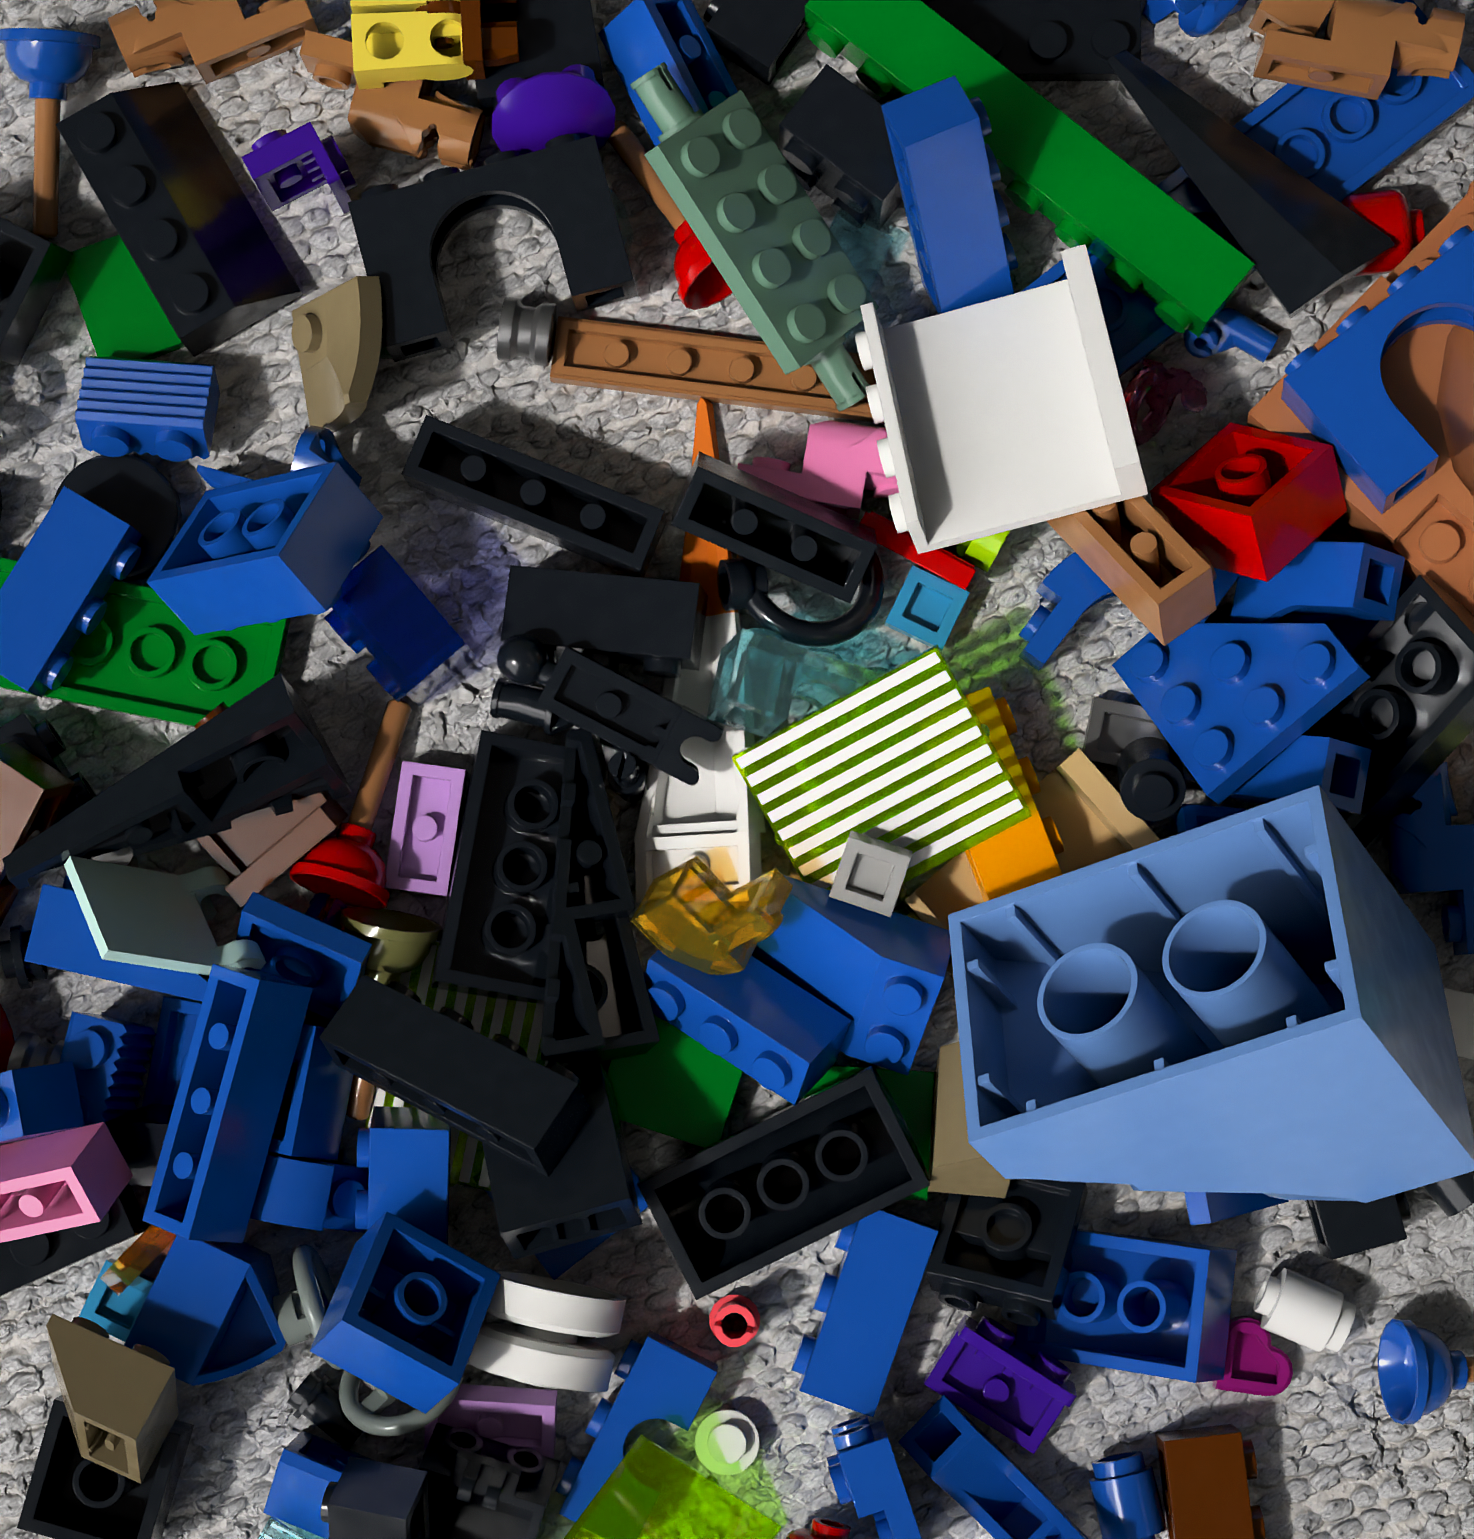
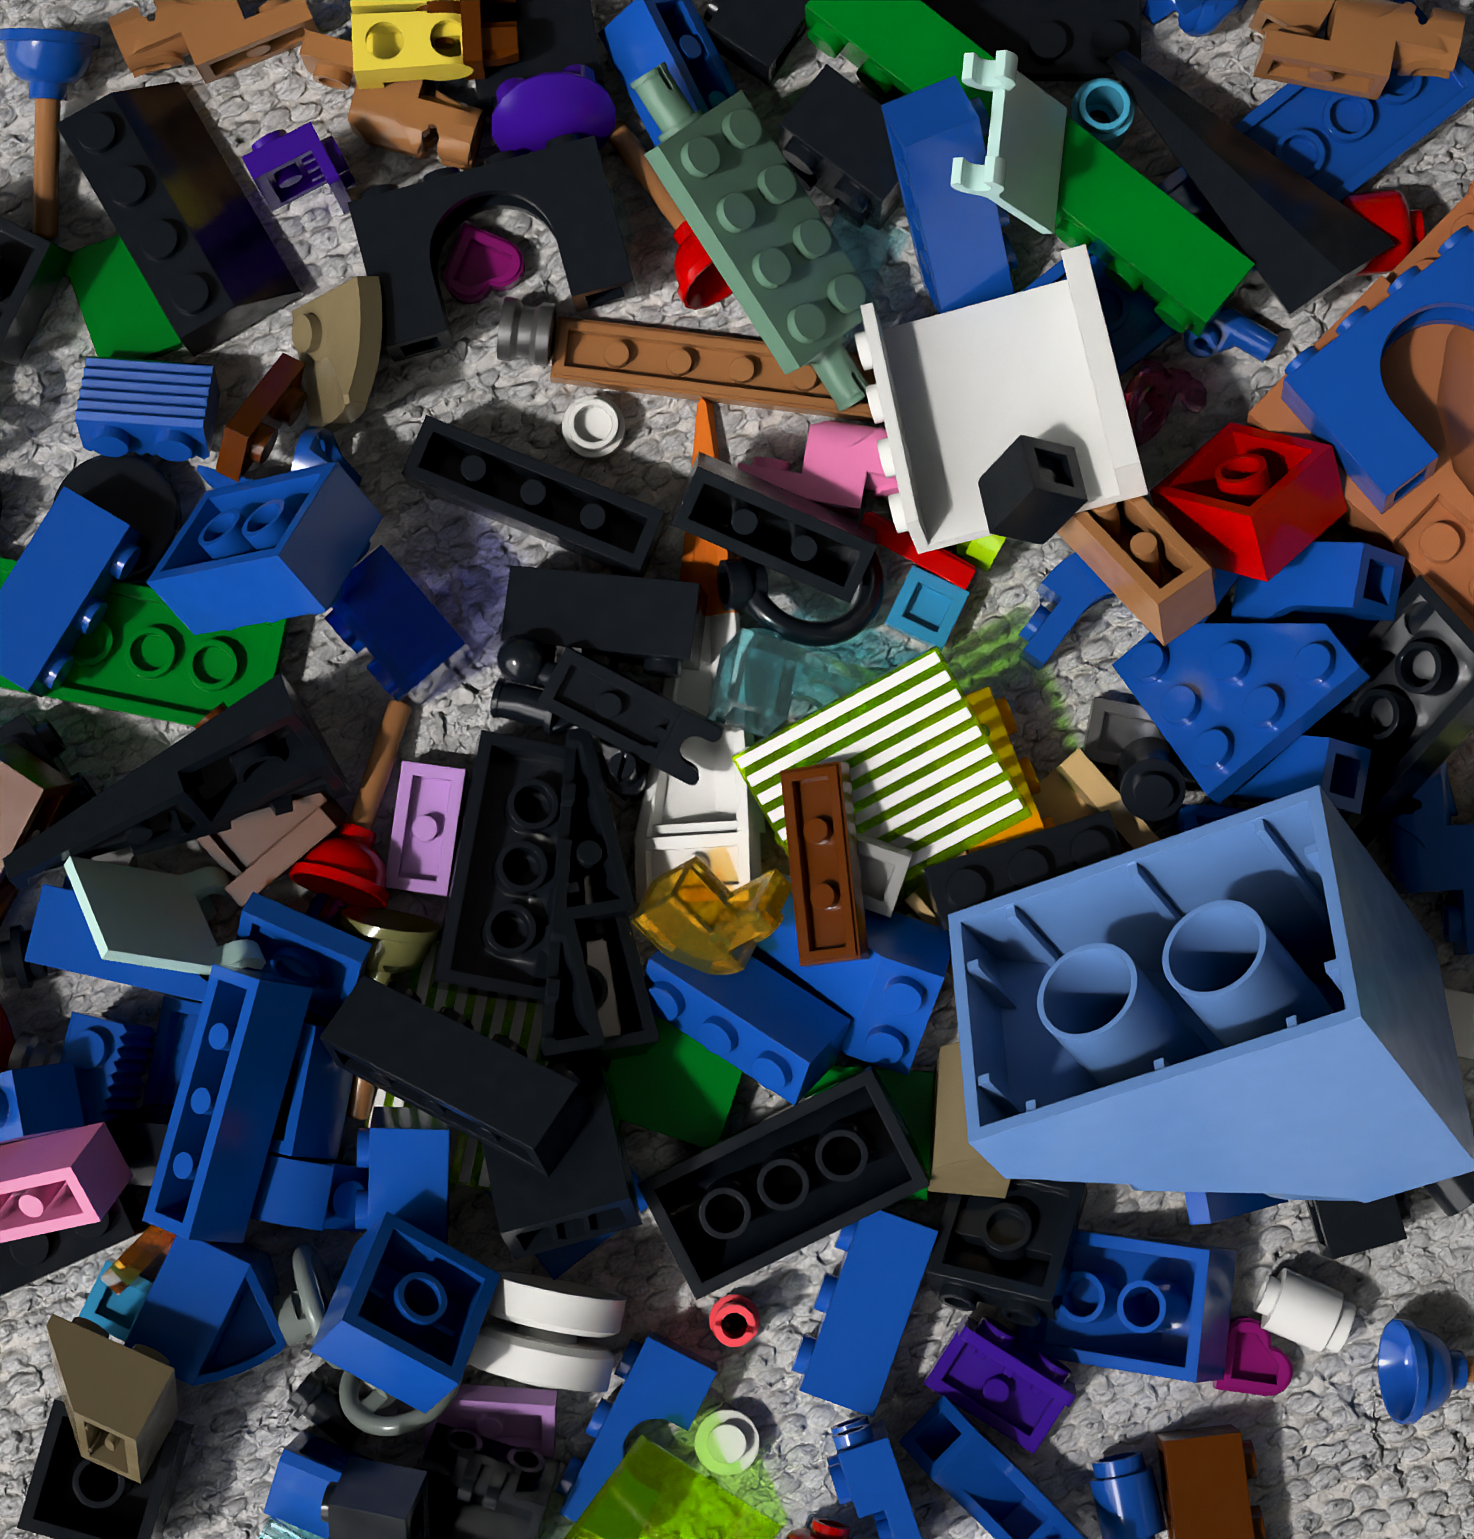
(255, 425): none -> reddish brown plate
(481, 265): none -> magenta tile
(593, 427): none -> white plate
(824, 864): none -> reddish brown tile
(1019, 864): none -> black plate
(1022, 143): none -> light aqua flag
(1032, 490): none -> black panel
(1108, 101): none -> medium azure brick

